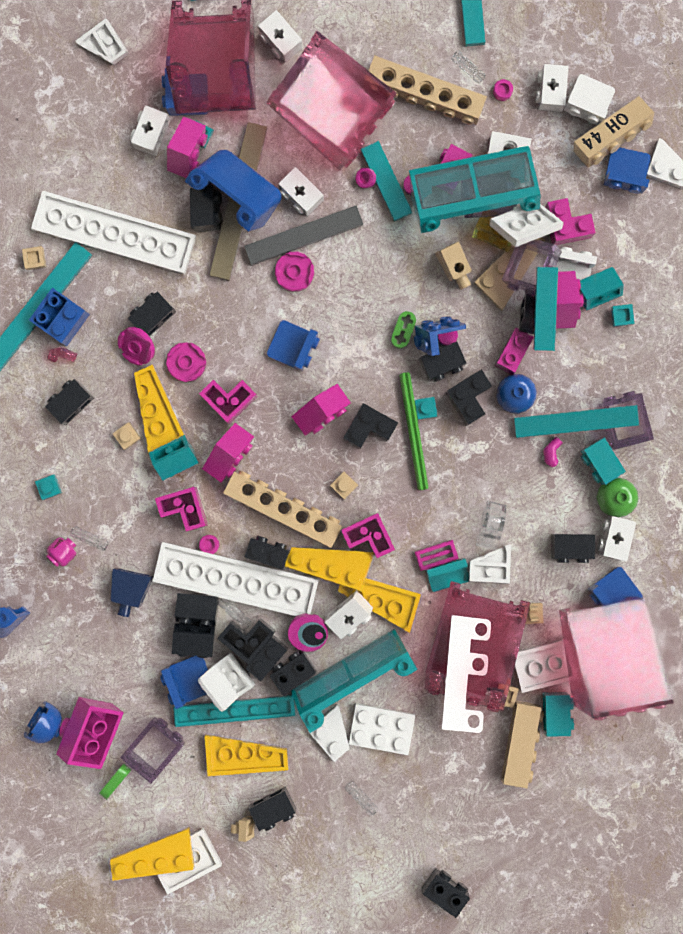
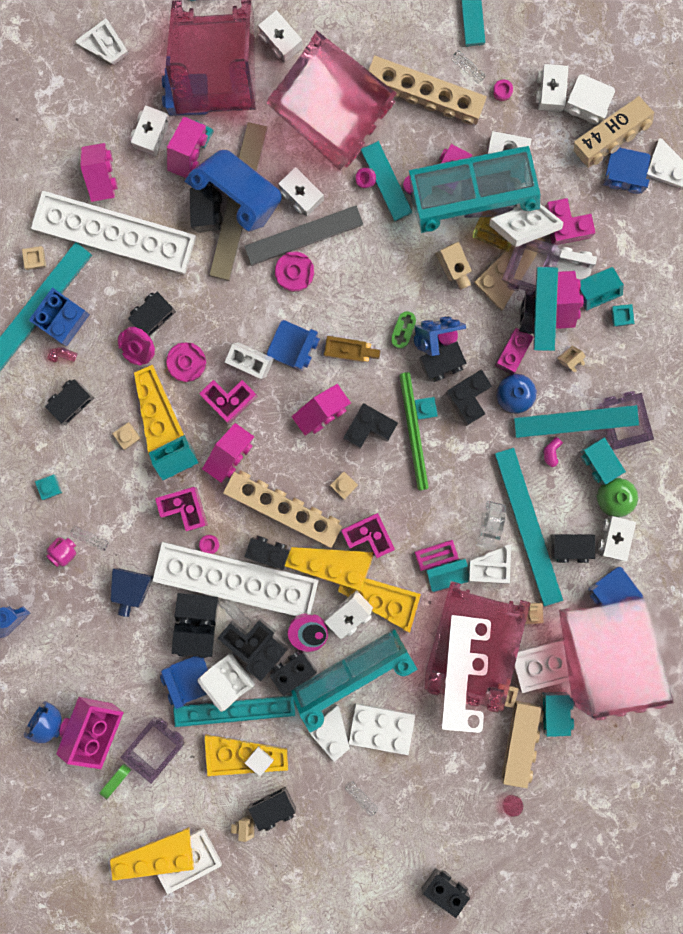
(97, 170): none -> dark pink brick
(249, 360): none -> white brick
(259, 761): none -> white tile
(350, 349): none -> pearl gold hinge
(513, 805): none -> clear pink tile
(528, 527): none -> teal tile
(572, 357): none -> tan tile

